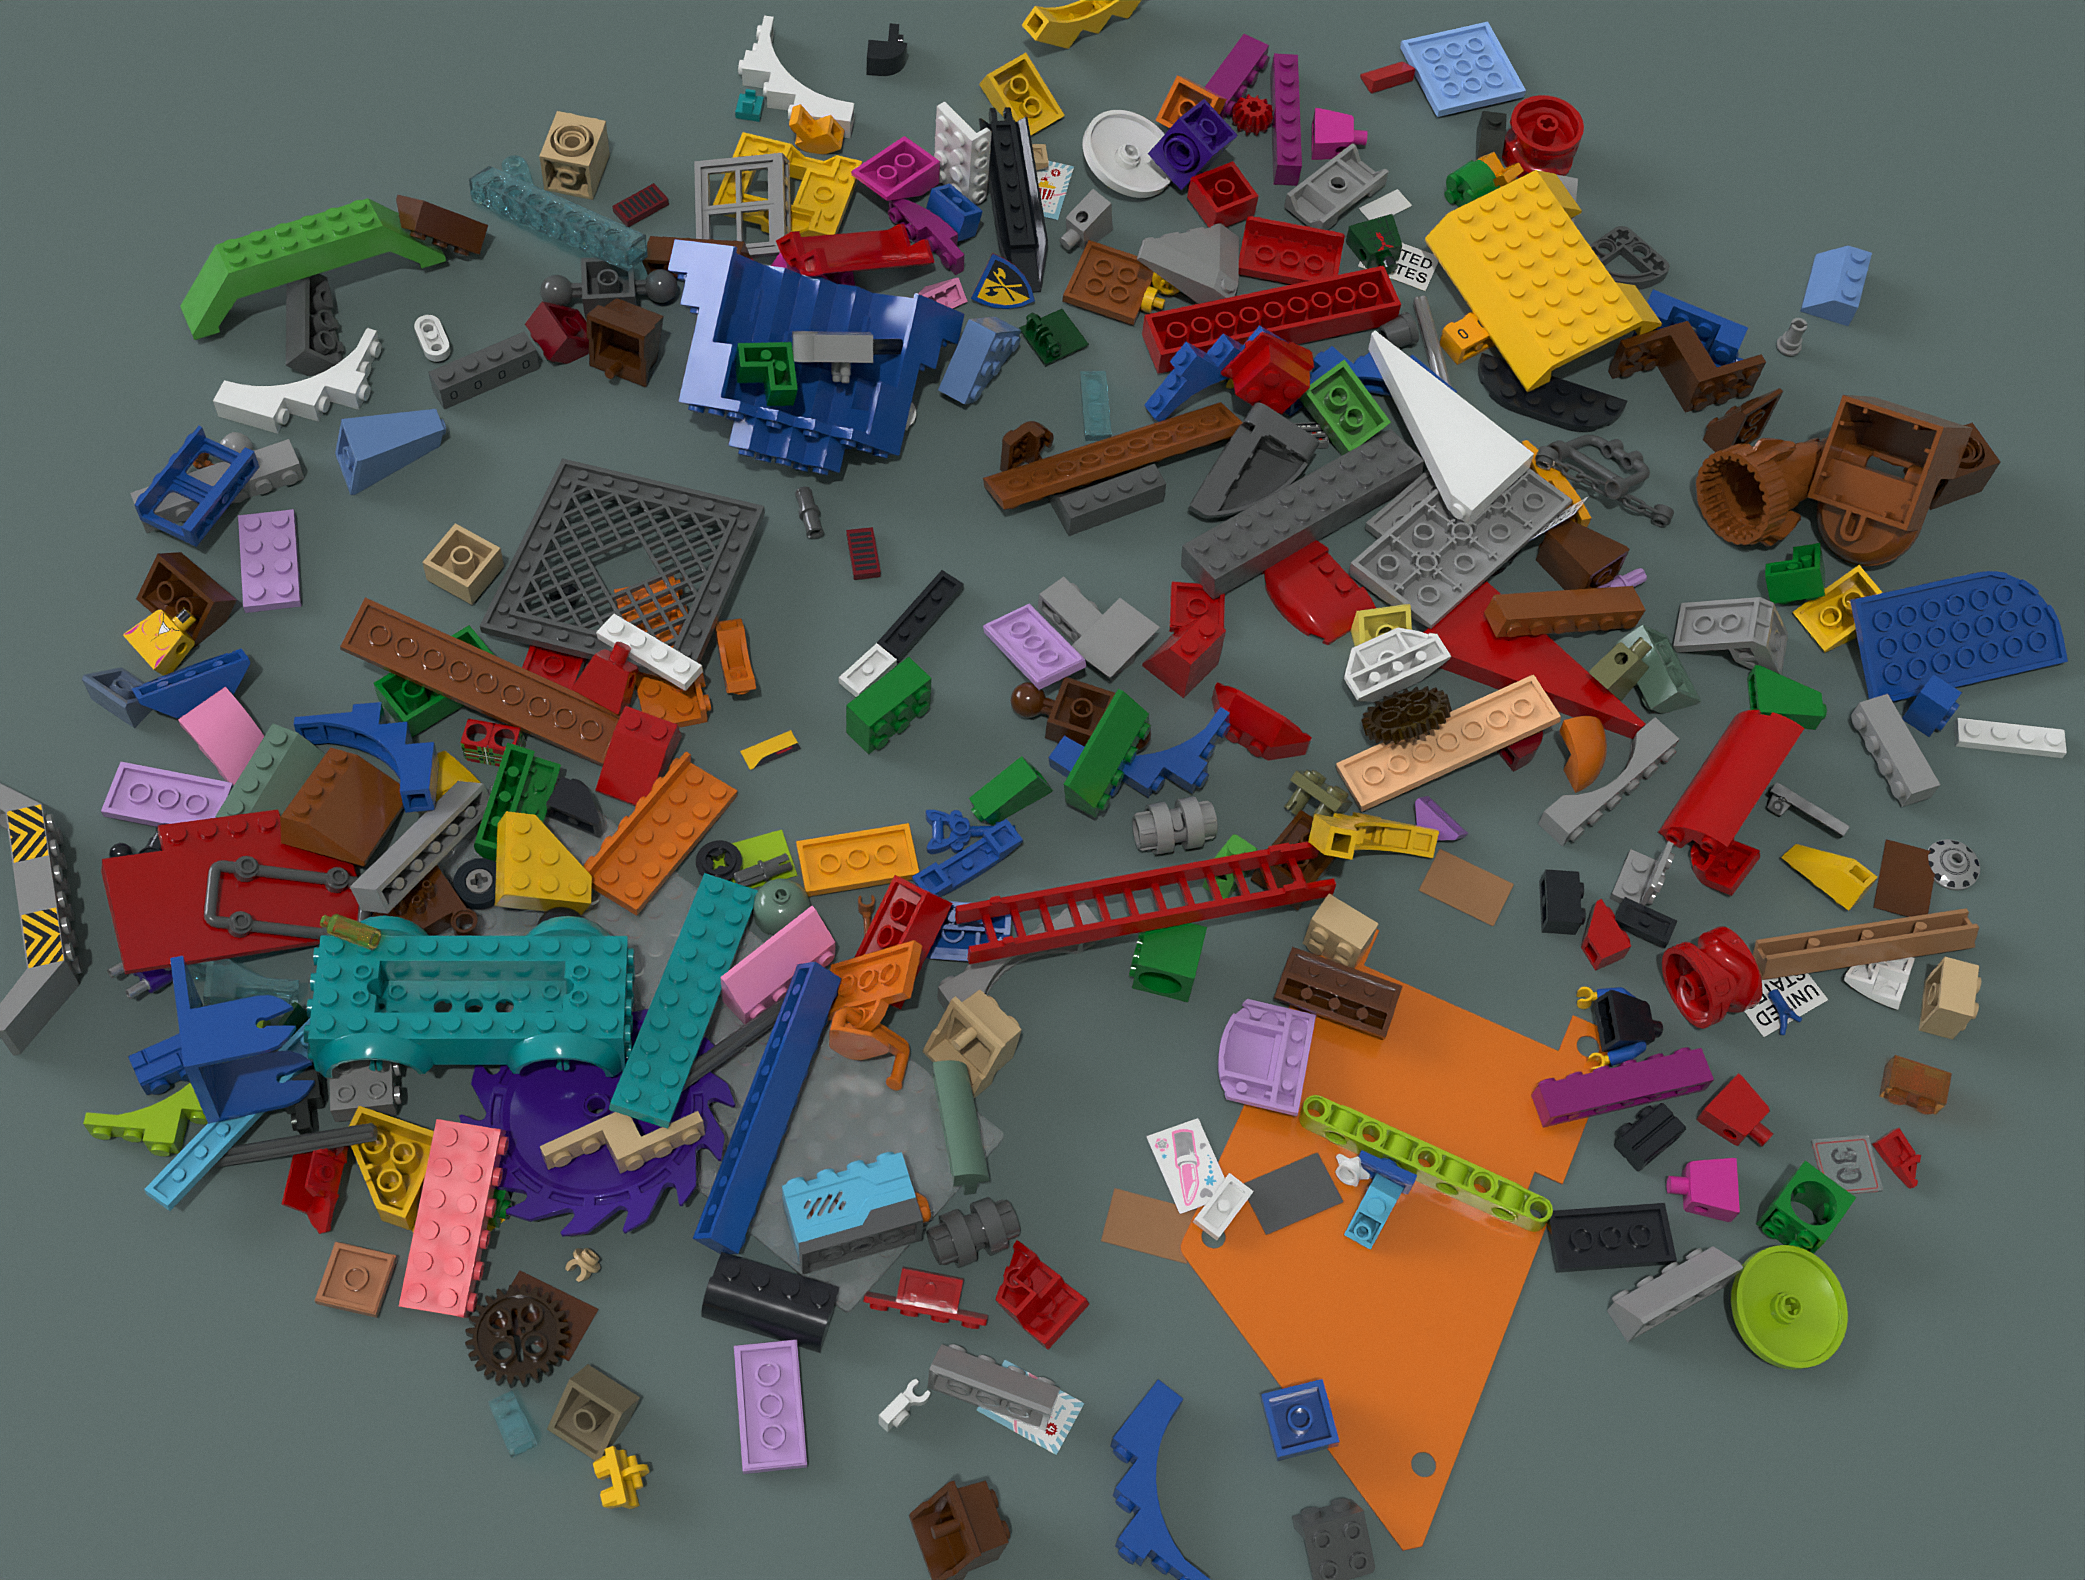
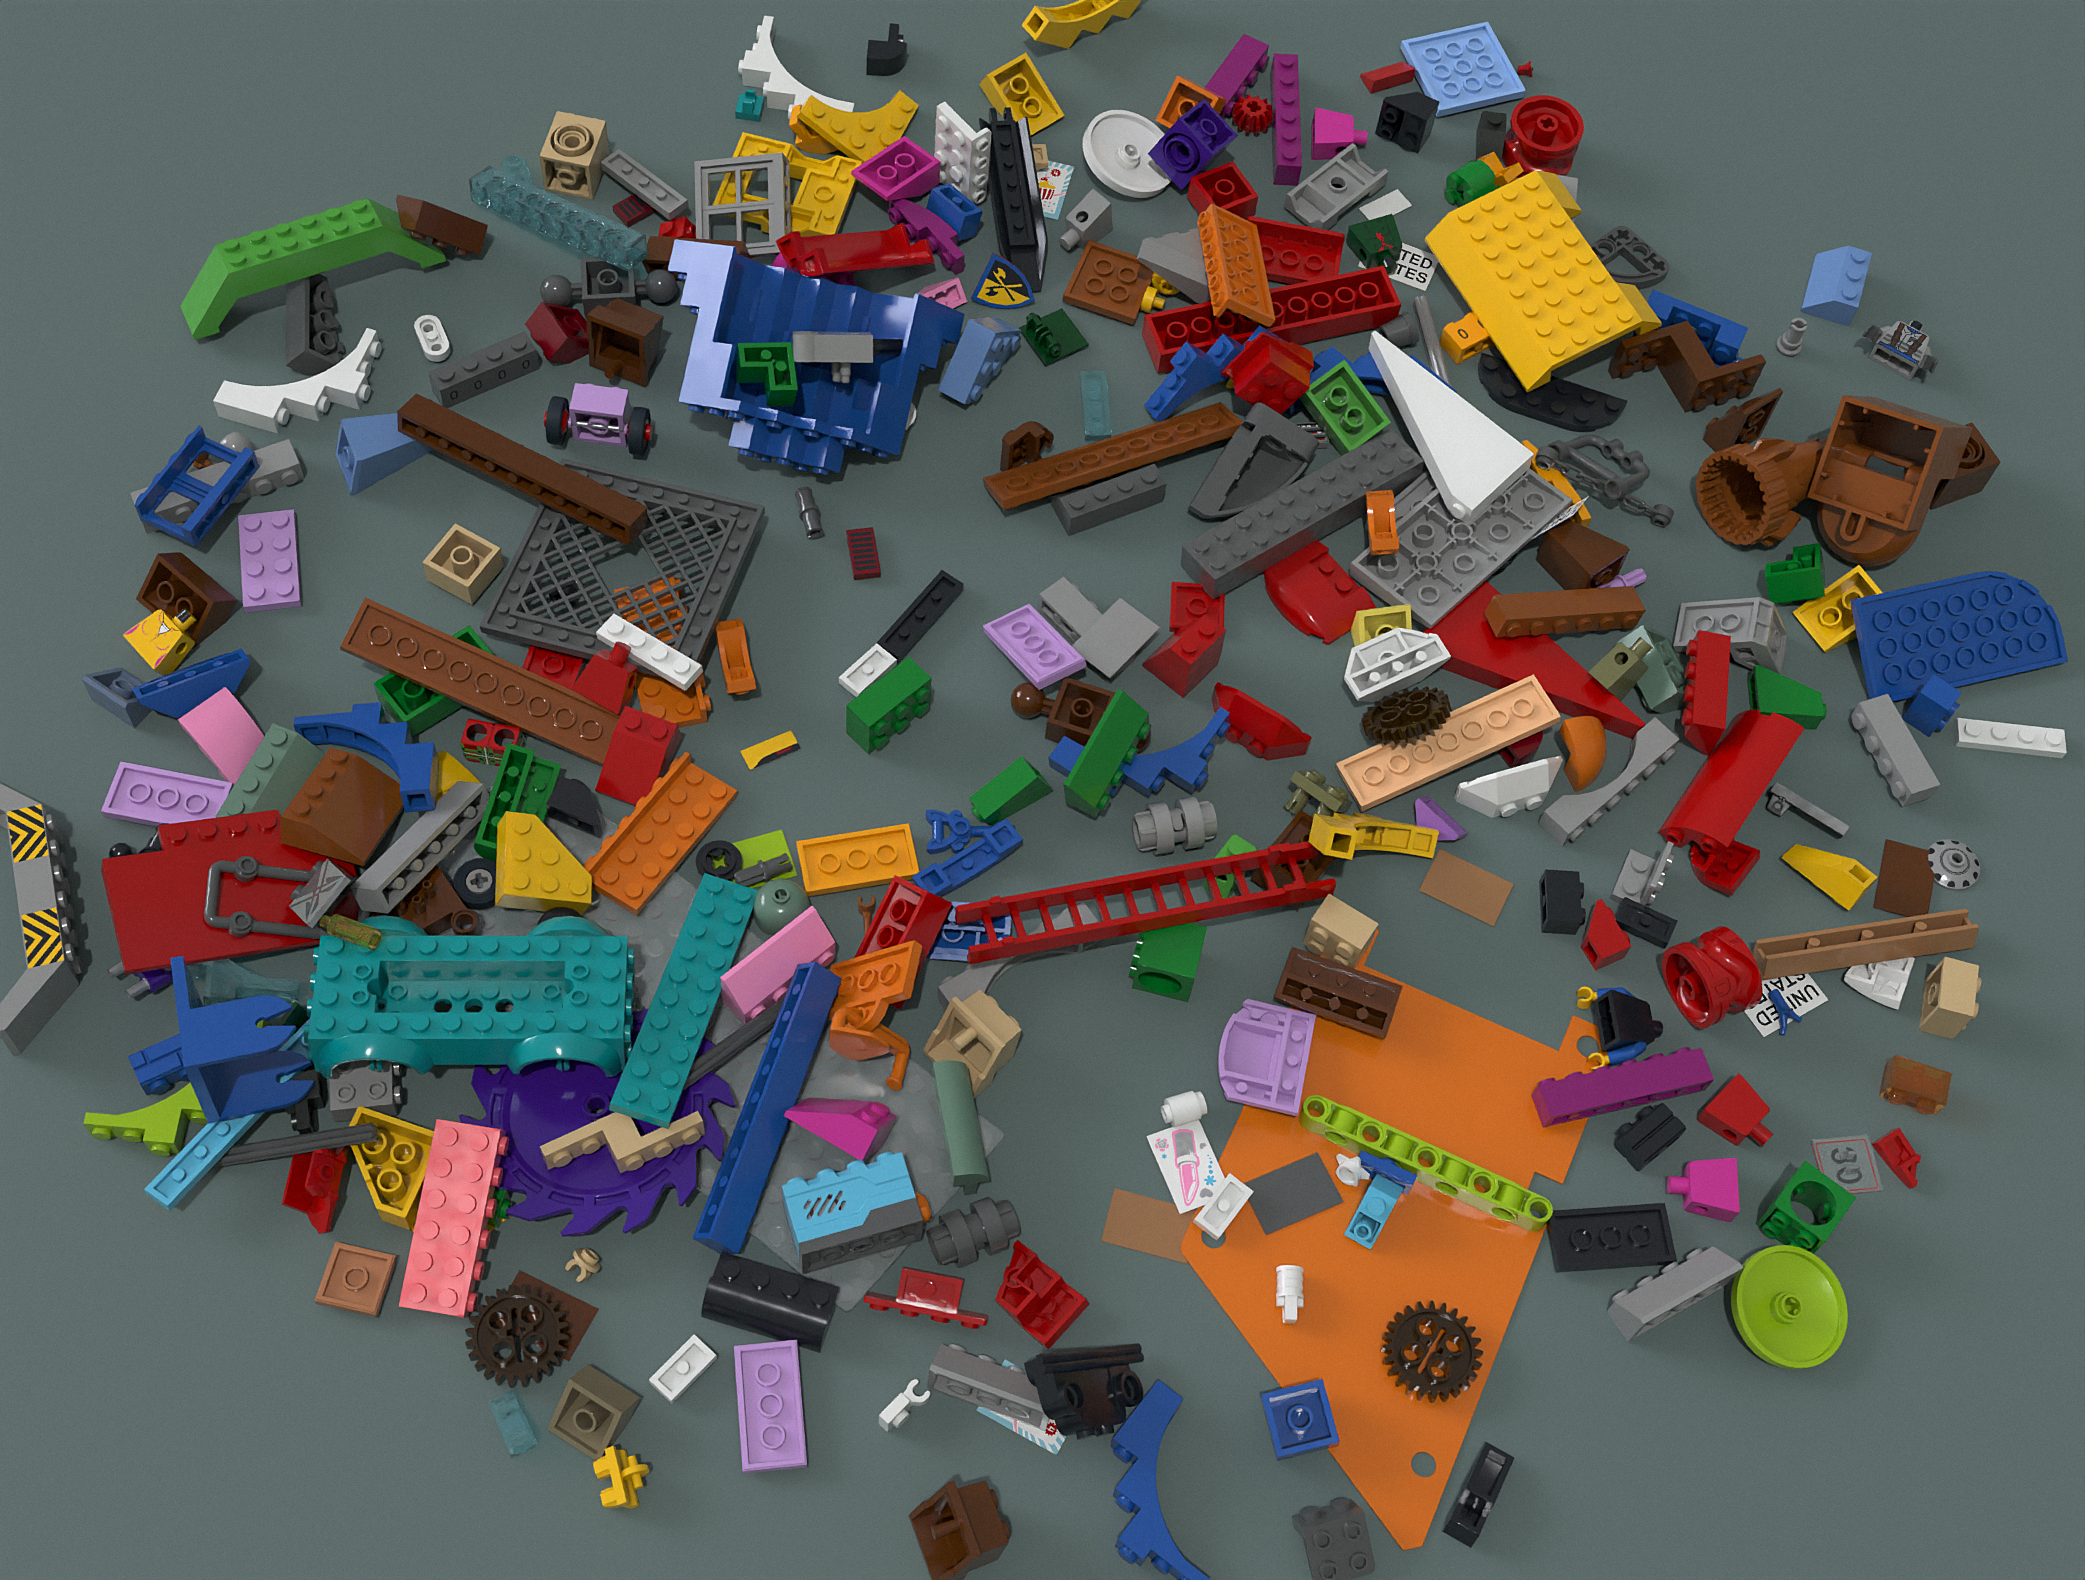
(322, 893): none -> dark grey slope
(522, 469): none -> reddish brown brick
(599, 417): none -> brick
(644, 184): none -> light grey plate
(678, 228): none -> red bracket
(682, 1369): none -> white plate
(847, 1124): none -> dark pink slope
(859, 133): none -> yellow plate
(1087, 1387): none -> black brick
(1184, 1108): none -> white brick
(1235, 265): none -> orange bracket
(1289, 1291): none -> white hinge
(1381, 522): none -> orange arch
(1407, 119): none -> black slope
(1456, 1366): none -> dark brown gear
(1478, 1495): none -> black slope
(1510, 789): none -> white wedge
(1525, 69): none -> red piece
(1706, 689): none -> red slope
(1901, 348): none -> torso

